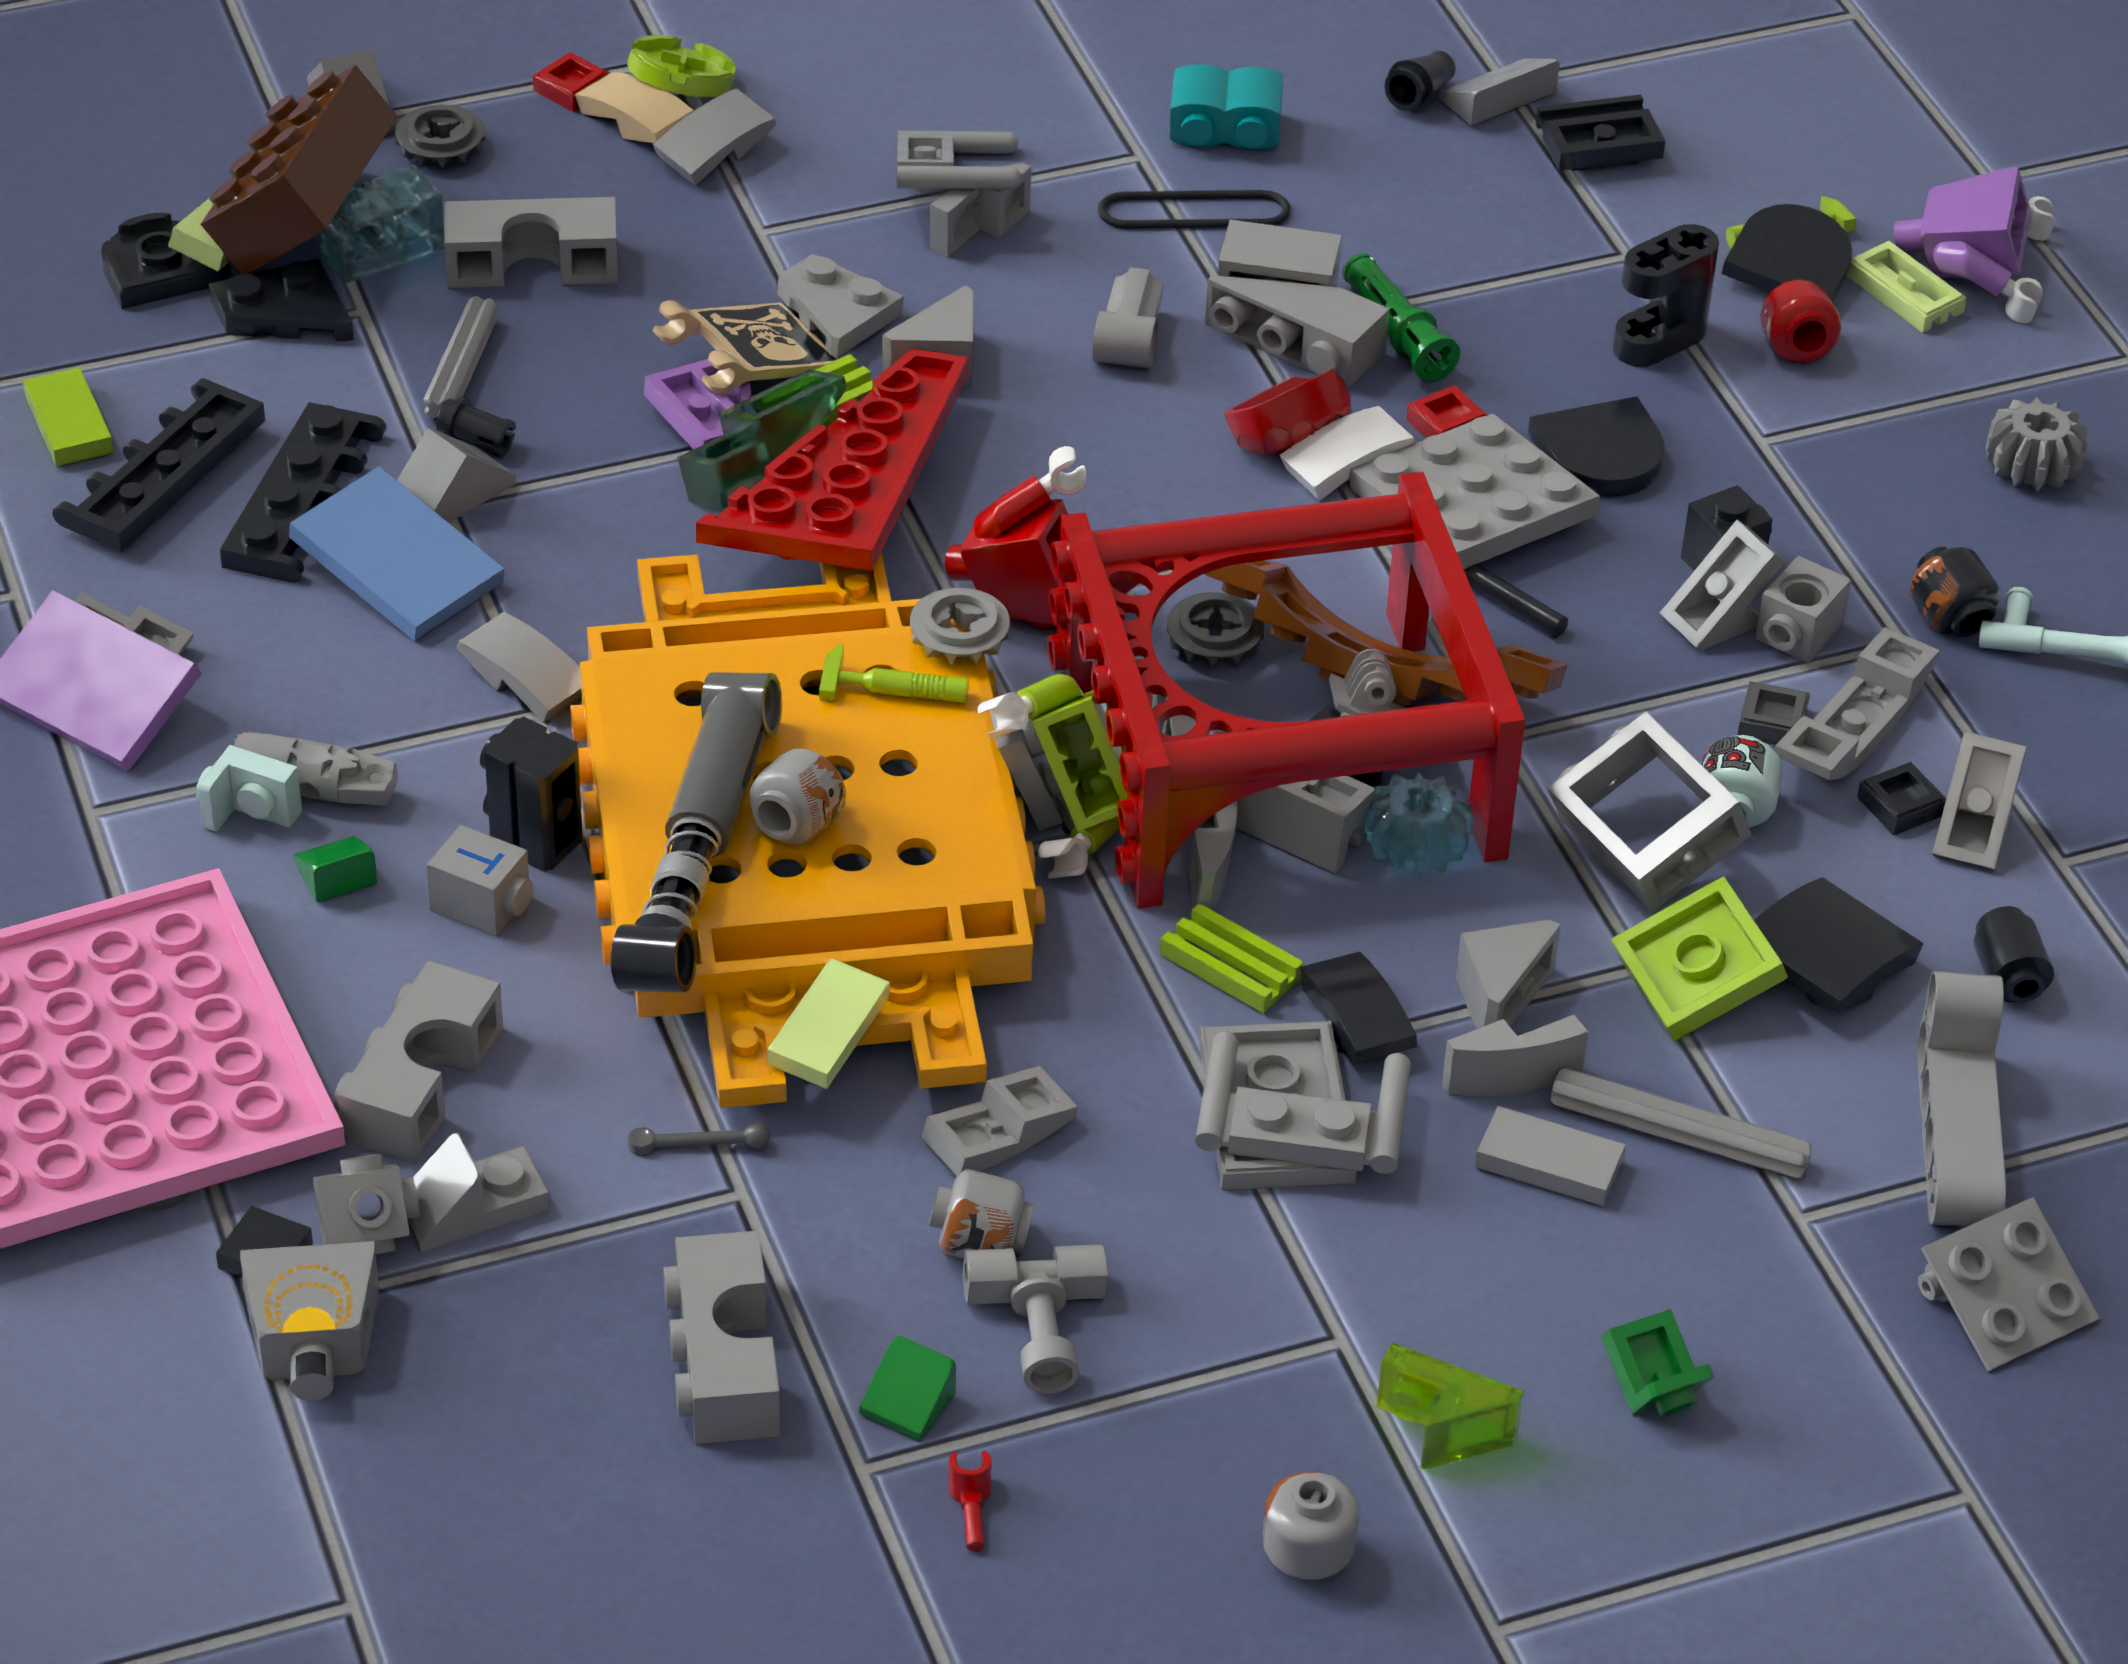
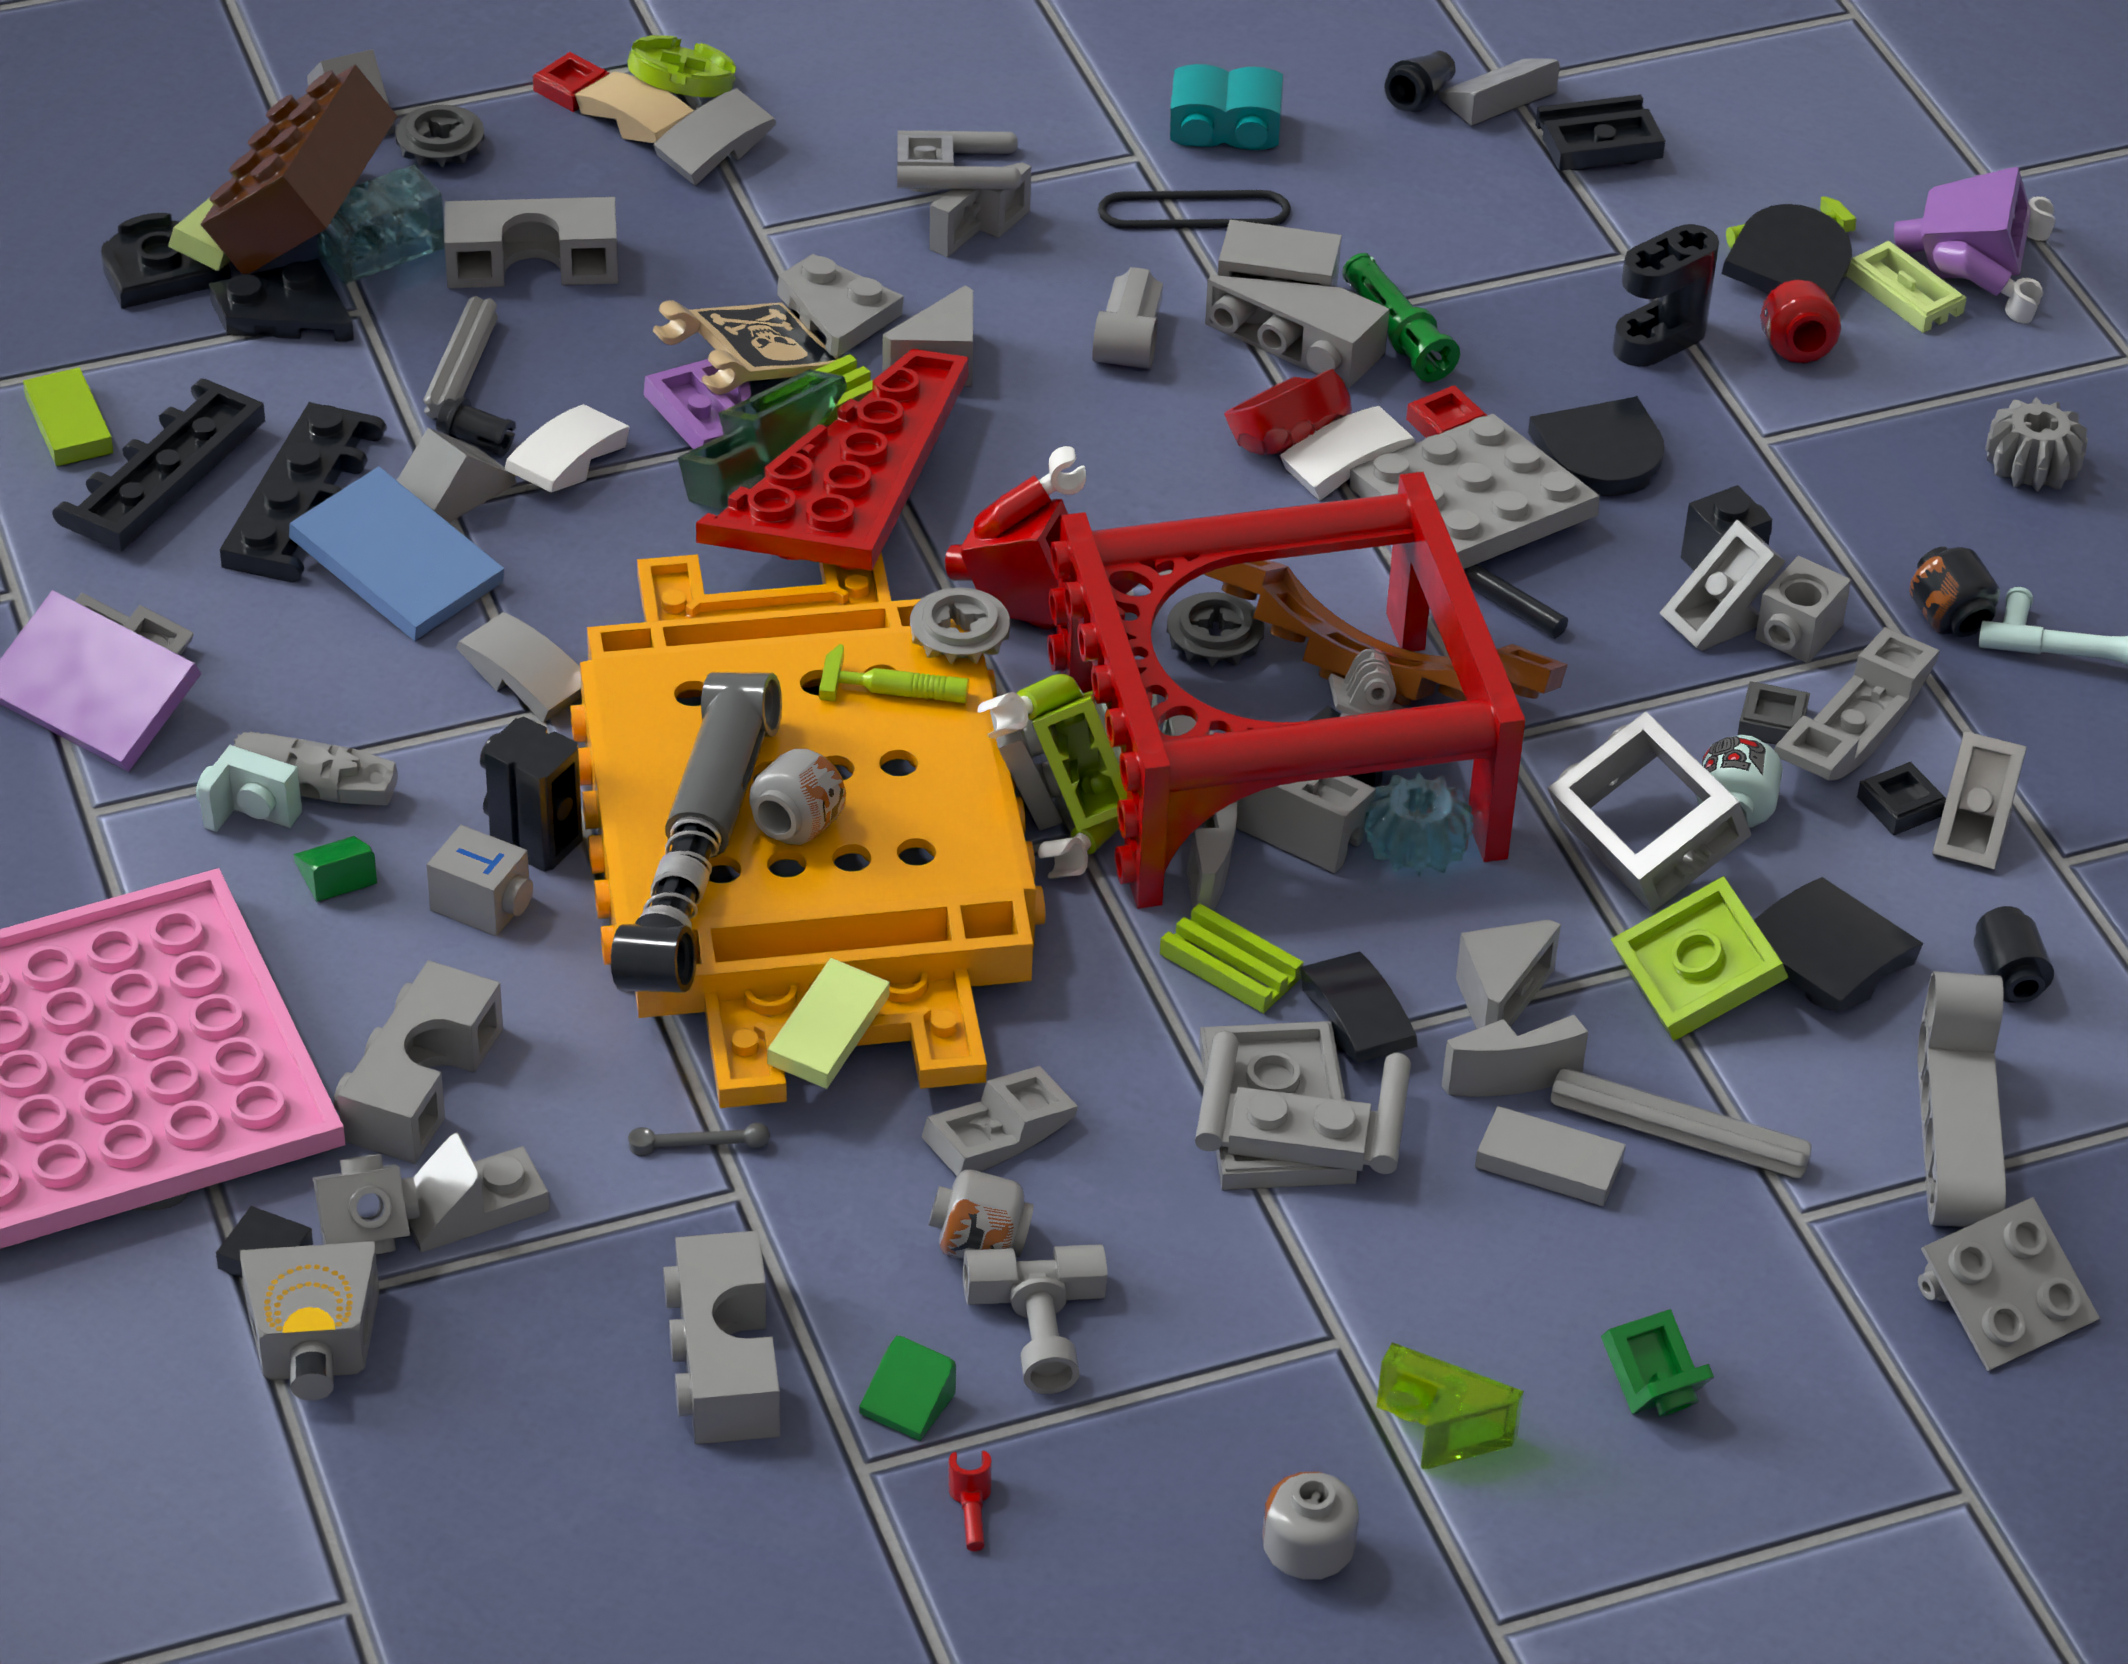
(564, 446): none -> white slope

